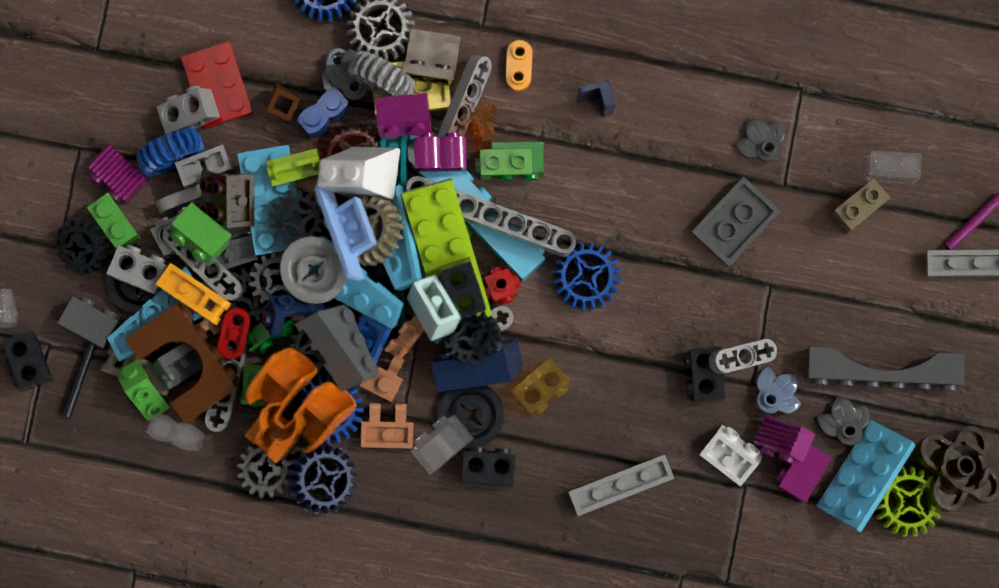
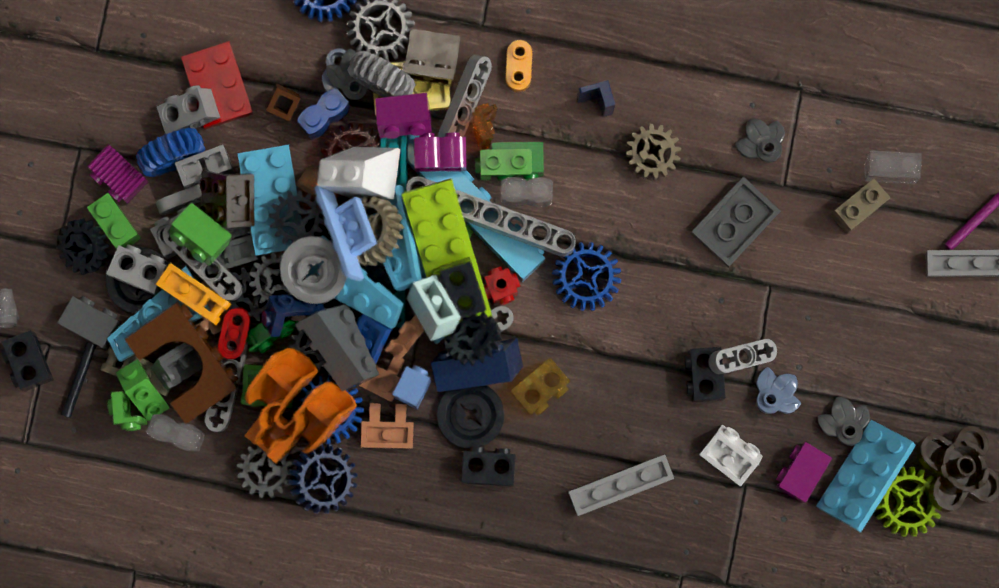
(120, 408): none -> bright green bracket
(293, 167): lime hinge -> none
(412, 386): none -> medium blue brick
(441, 444): clear brick -> none
(534, 192): none -> clear brick
(643, 156): none -> dark tan gear
(783, 438): magenta brick -> none
(831, 365): dark grey arch -> none

